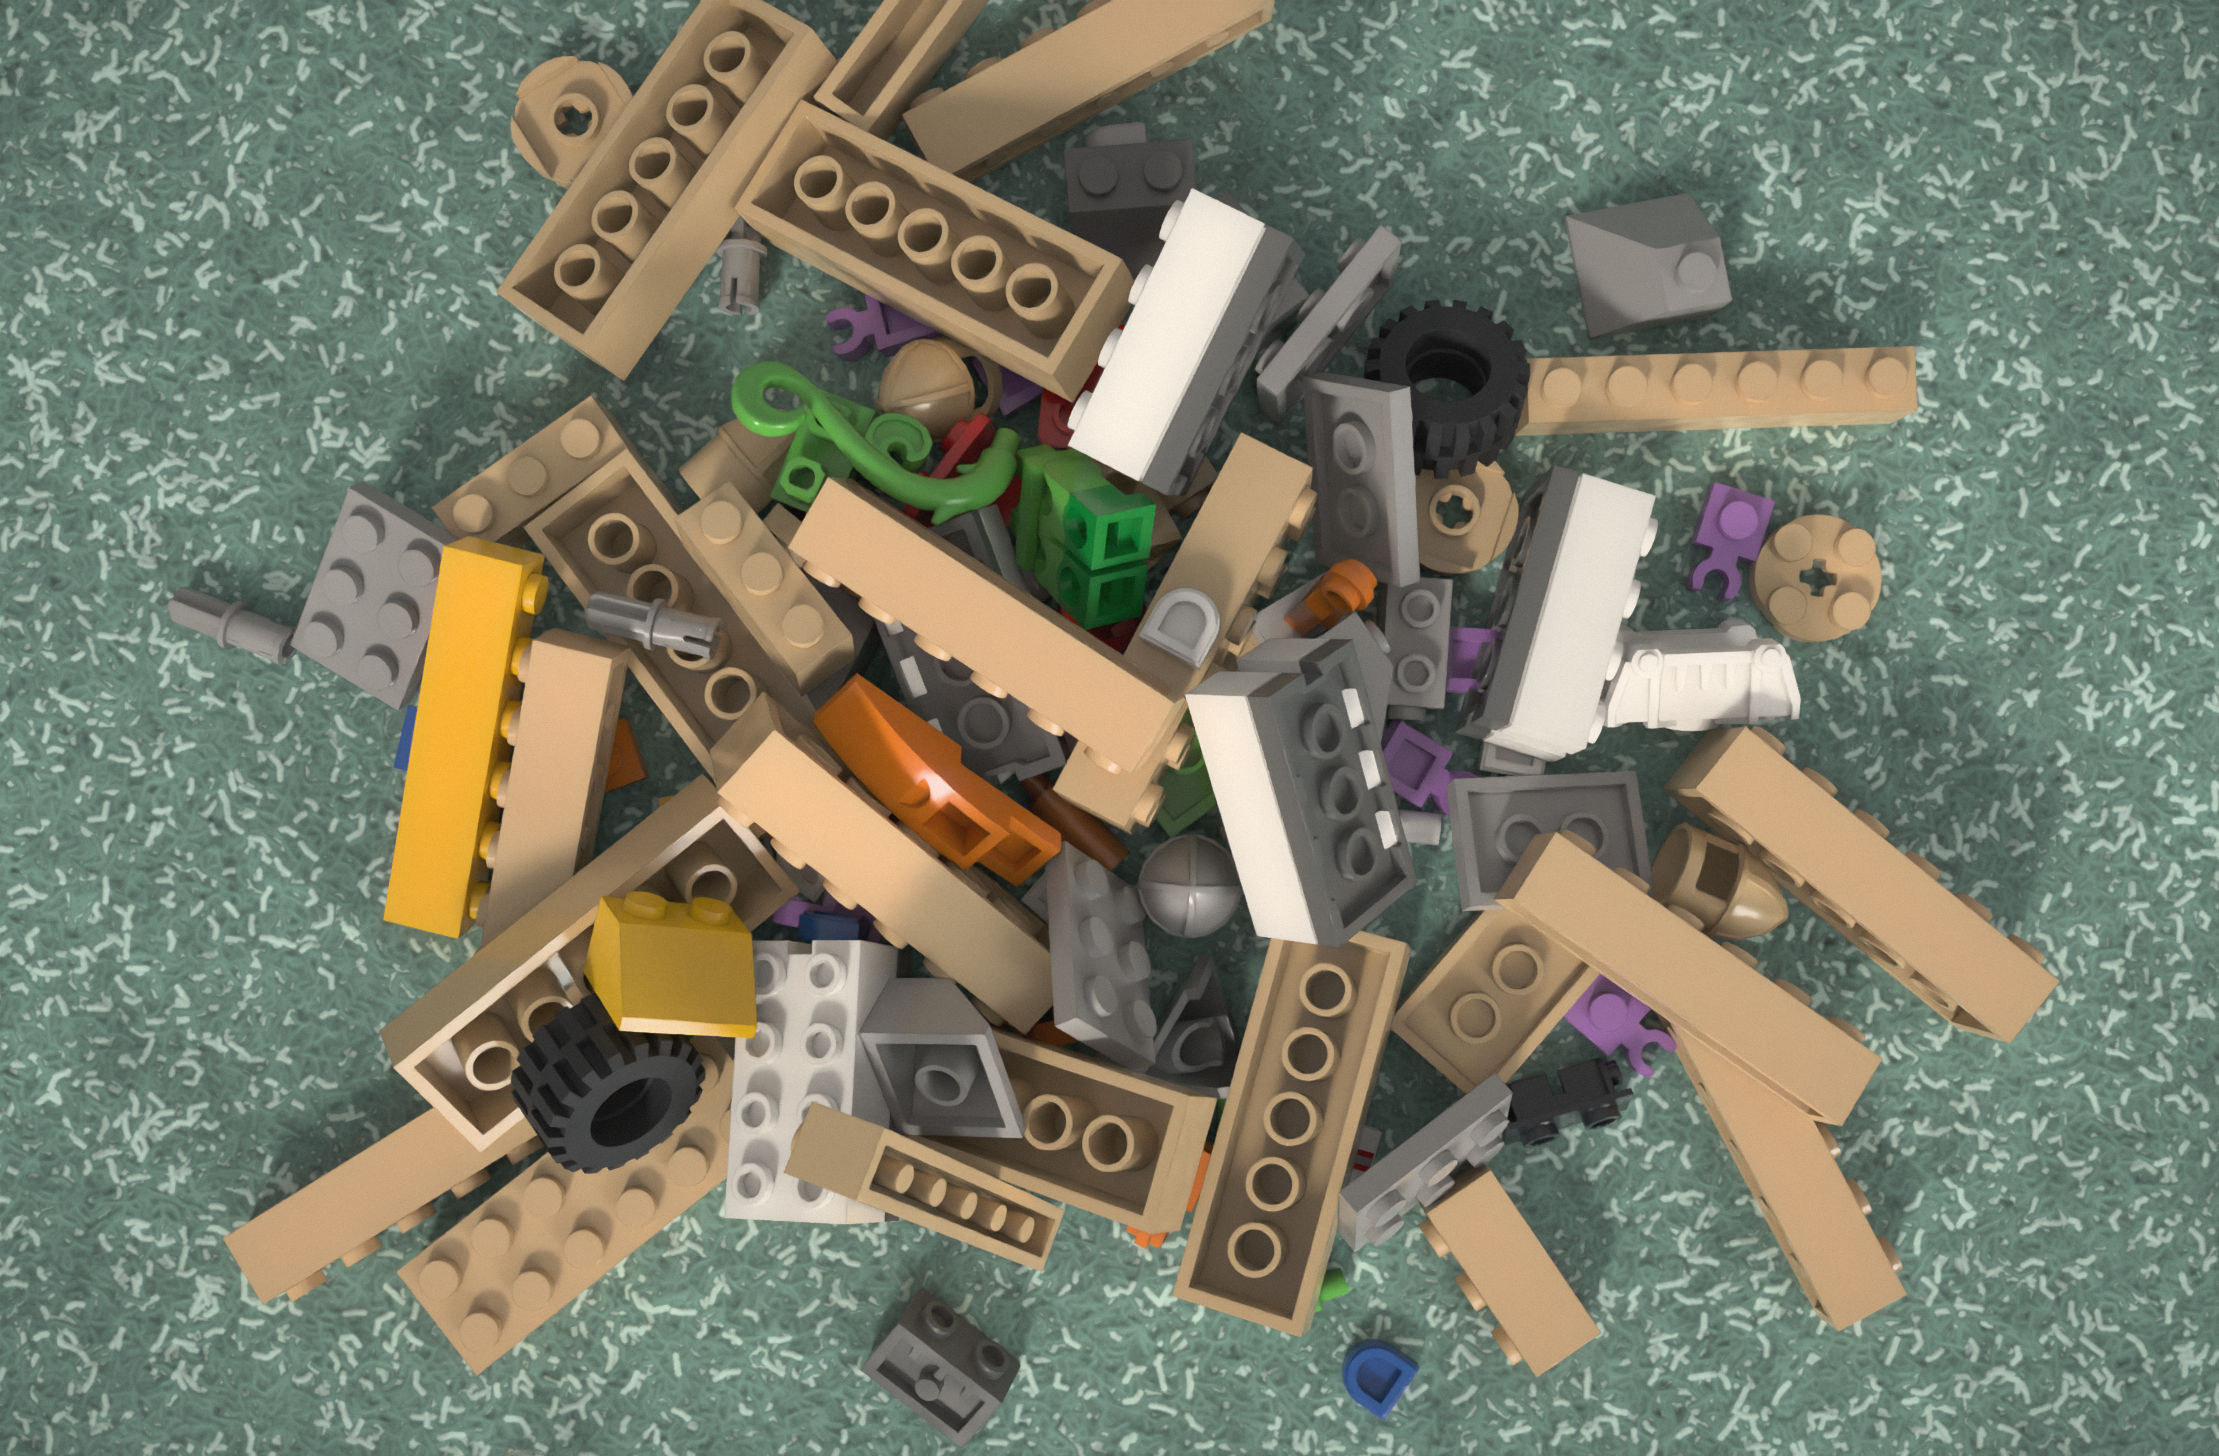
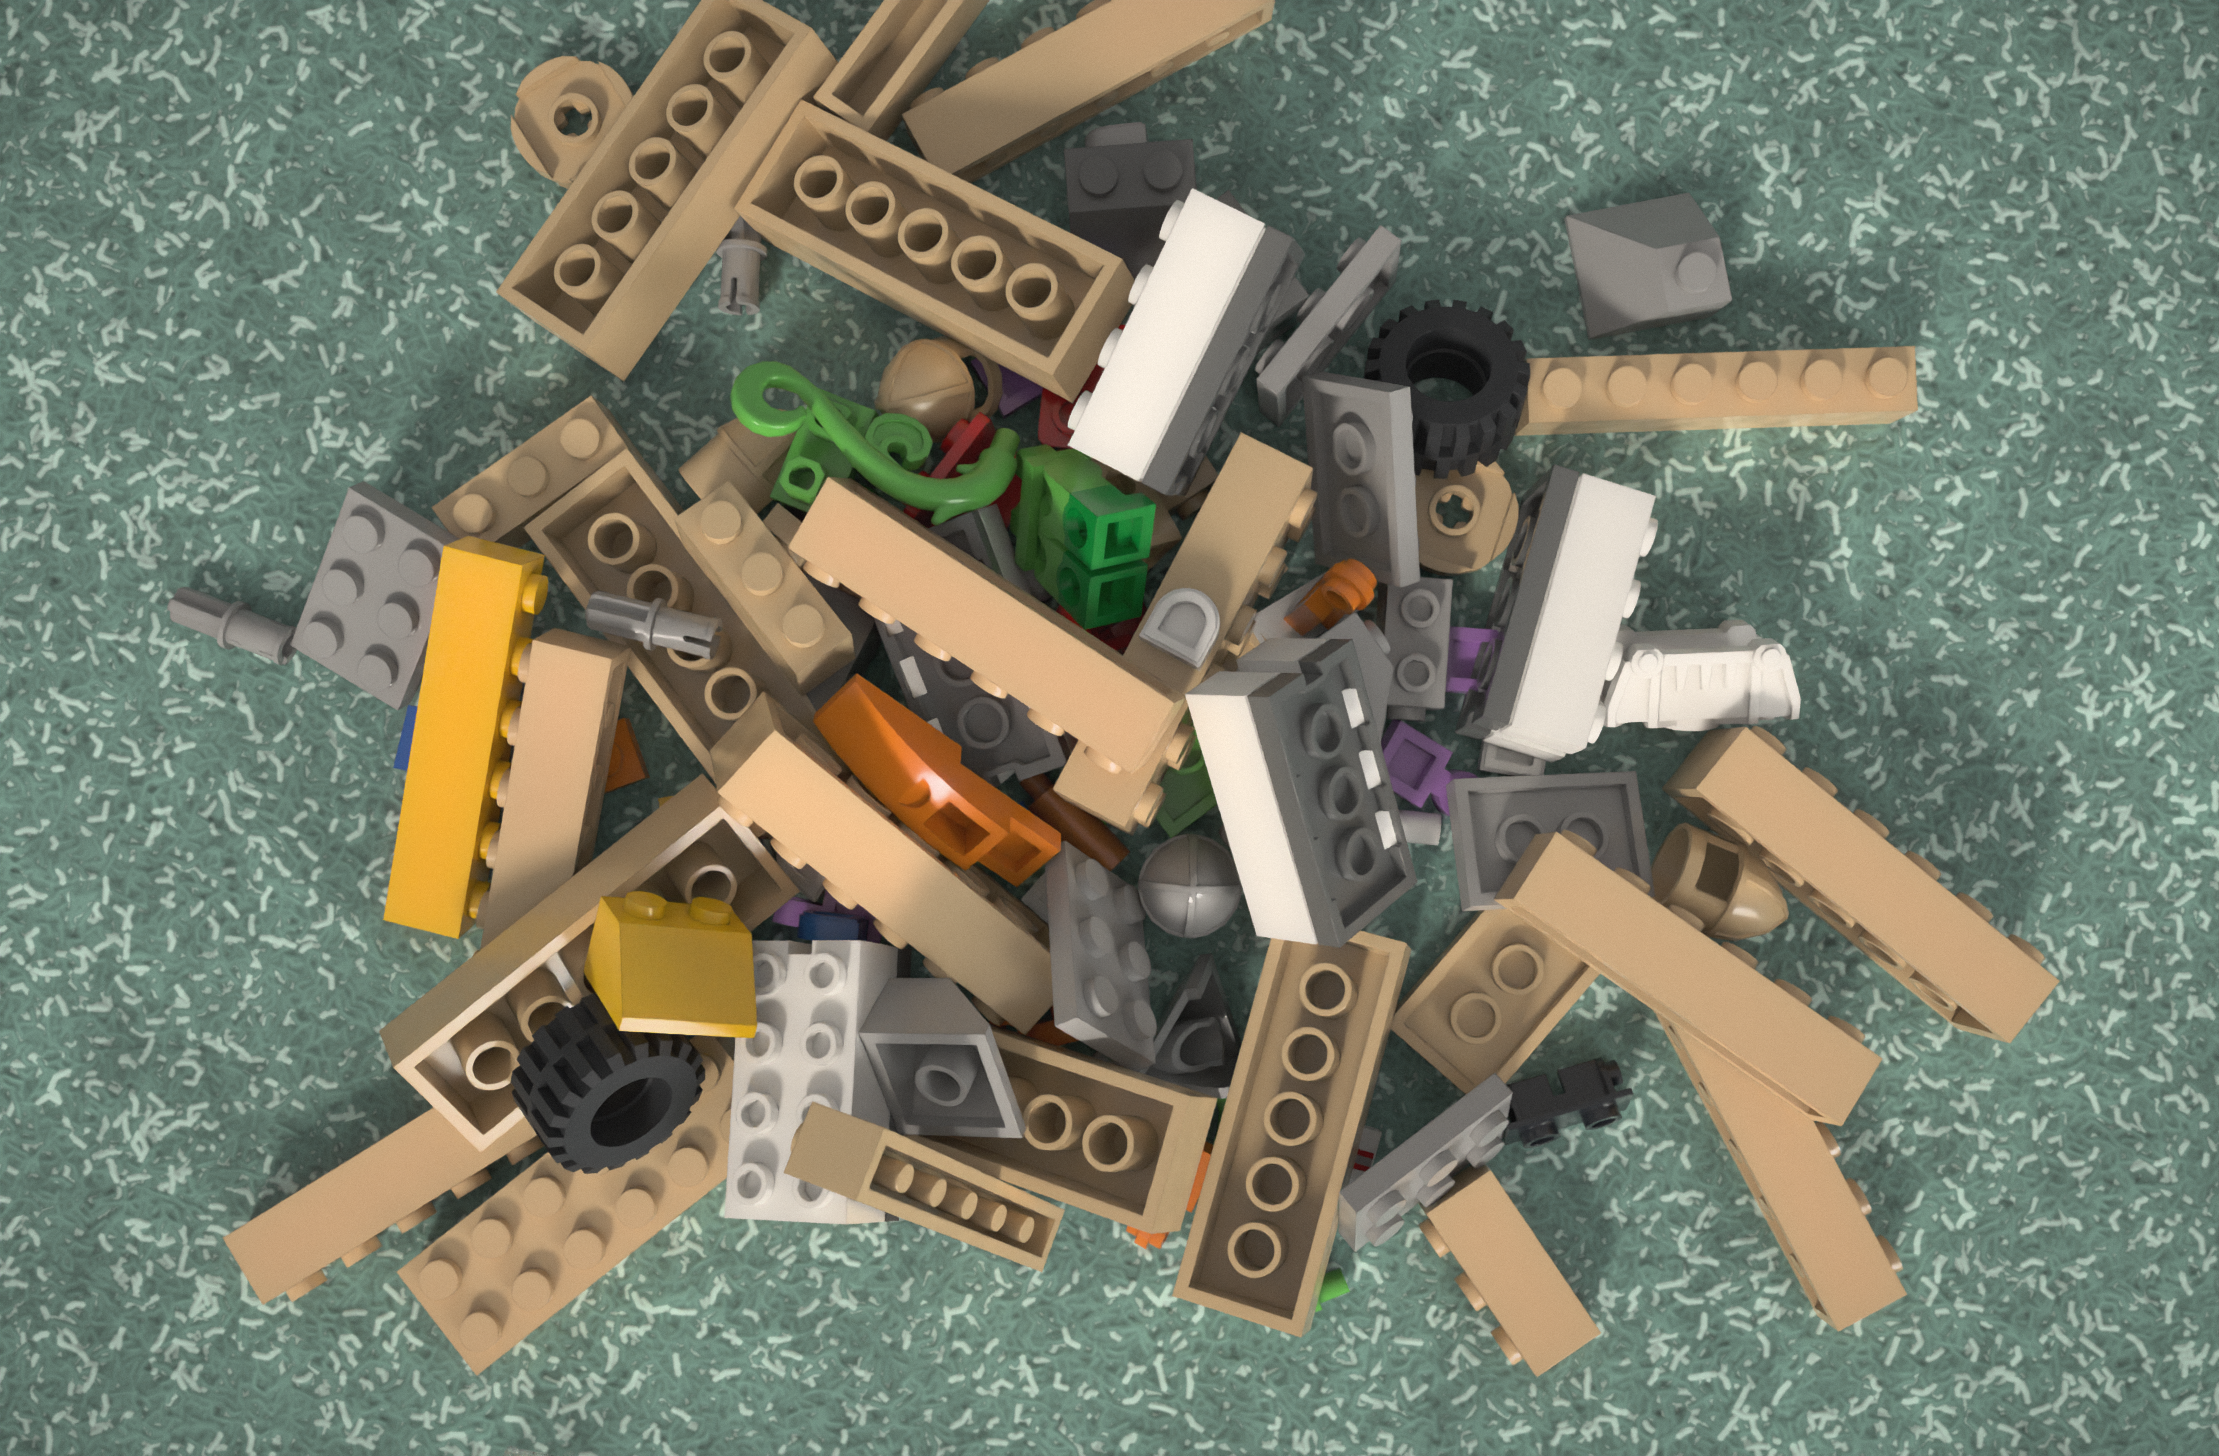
(876, 325): medium lavender plate -> none
(942, 1368): dark grey bracket -> none
(1377, 1375): blue tile -> none
(1612, 1018): medium lavender plate -> none
(1730, 530): medium lavender plate -> none
(1847, 559): tan plate -> none

